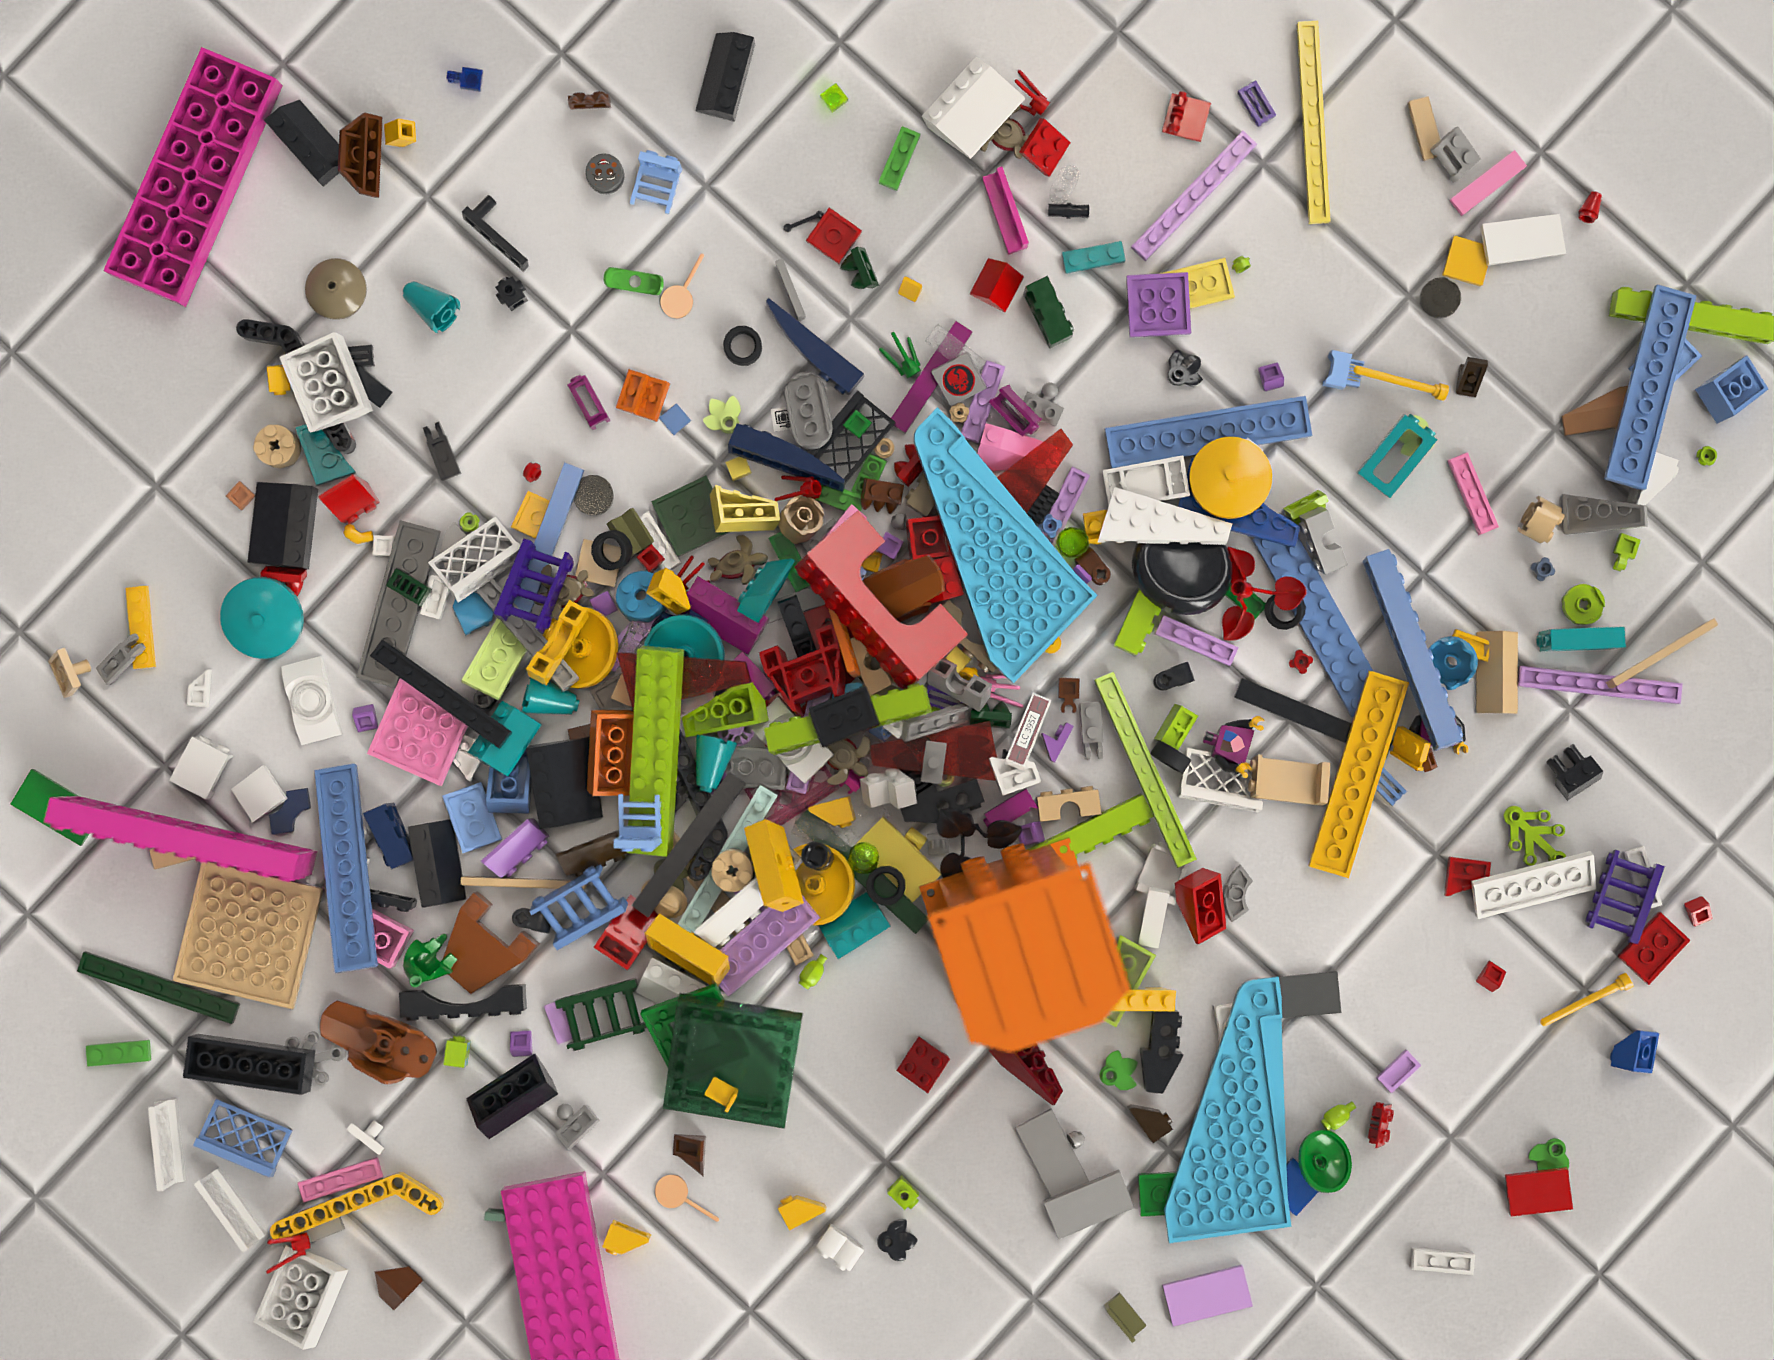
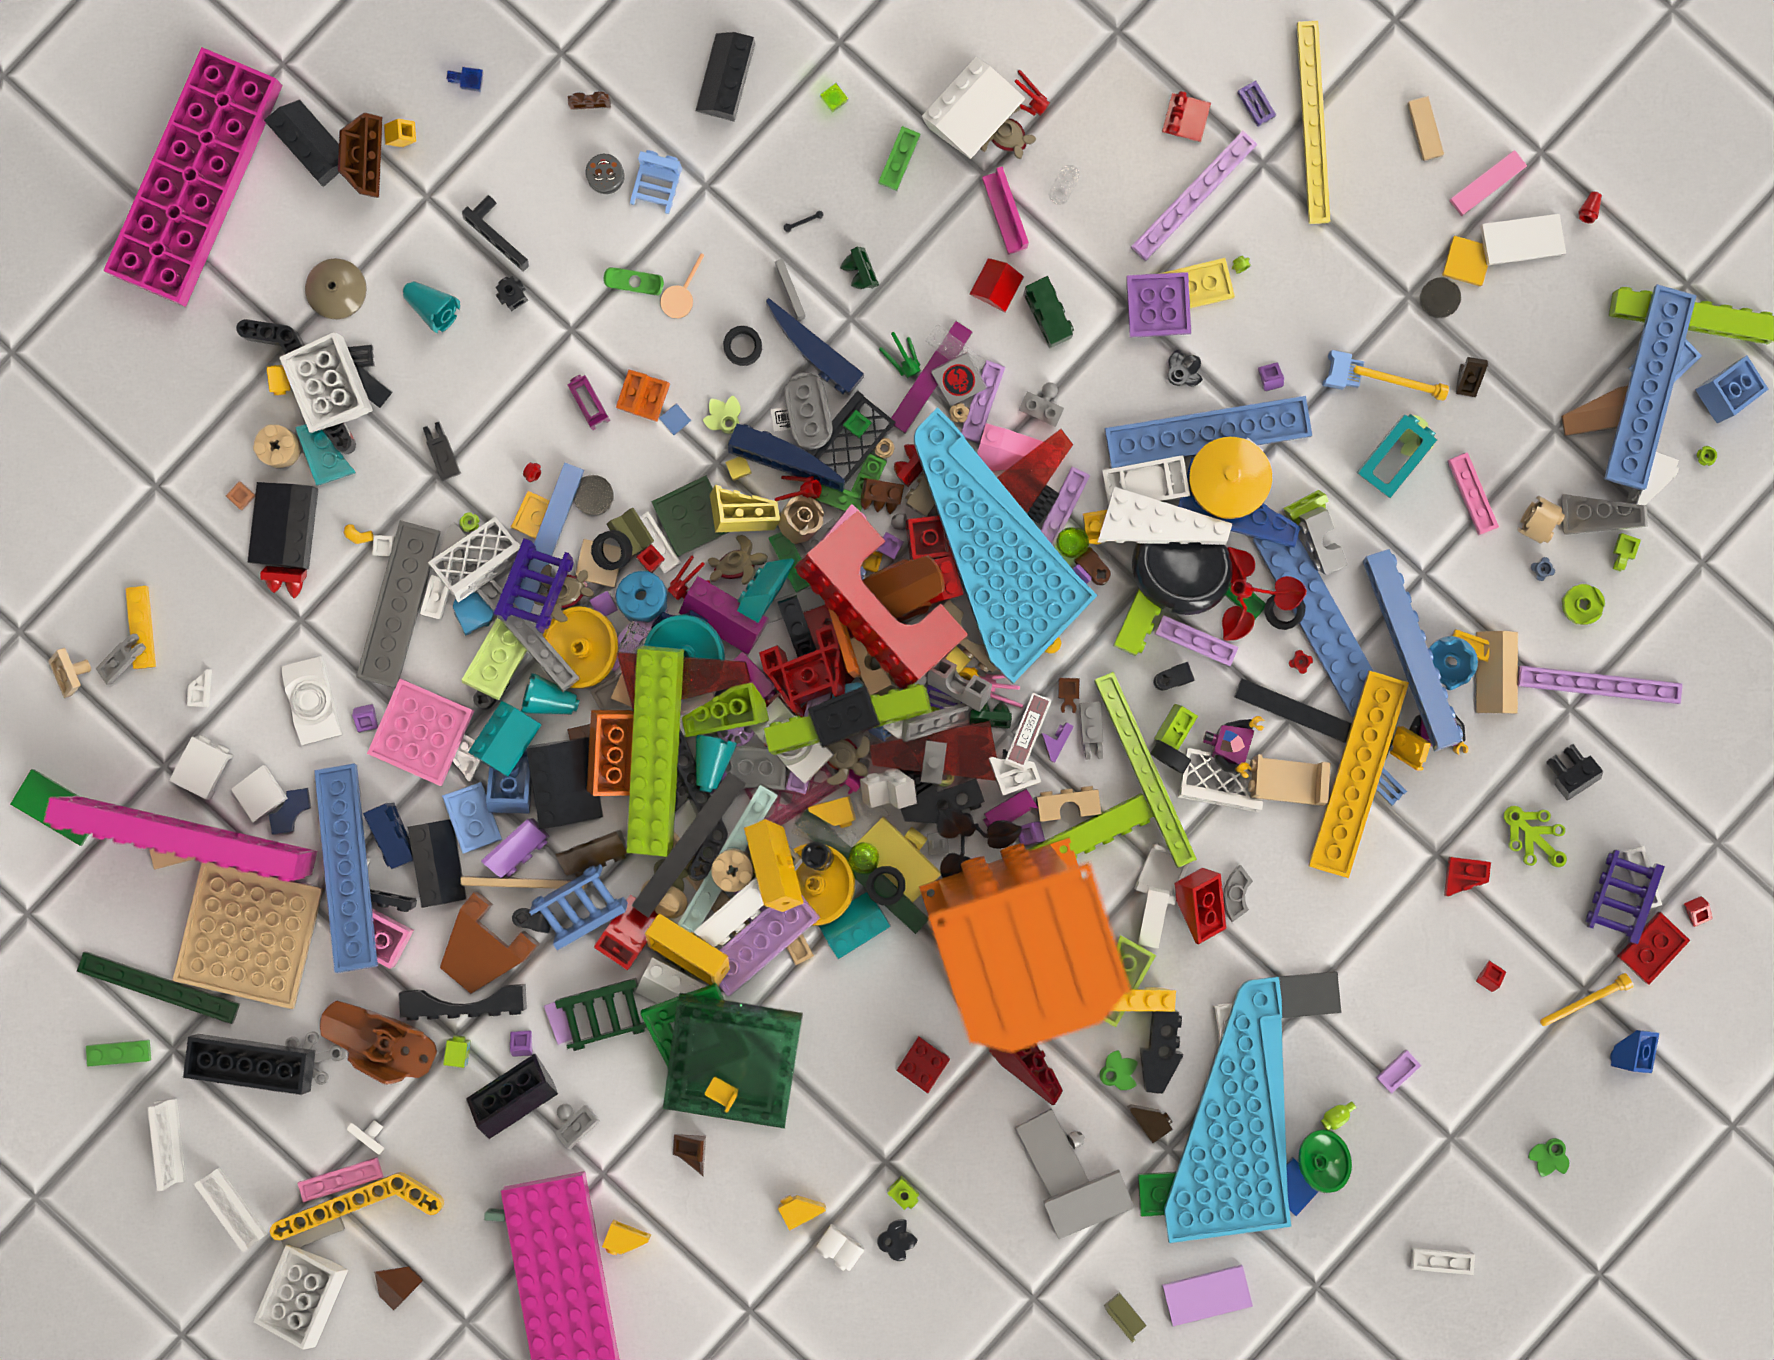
(235, 1155): medium blue fence -> none
(261, 617): teal dish -> none
(298, 1242): red plant -> none
(350, 499): red slope -> none
(421, 596): dark green slope -> none
(421, 961): green piece -> none
(441, 694): black tile -> none
(566, 630): yellow arch -> none
(639, 837): light blue plate -> none
(669, 591): yellow slope -> none
(673, 1191): light nougat piece -> none
(812, 972): lime plant -> none
(834, 235): red tile -> none
(910, 289): yellow slope -> none
(1016, 411): magenta window -> none
(1044, 147): red plate -> none
(1048, 519): medium blue plate -> none
(1068, 210): black pin -> none
(1093, 257): teal plate -> none
(1380, 1135): red hinge -> none
(1430, 762): dark orange tile -> none
(1460, 151): light grey plate -> none
(1534, 884): white plate -> none
(1538, 1191): red tile -> none
(1581, 639): teal piece -> none
(1662, 653): tan tile -> none

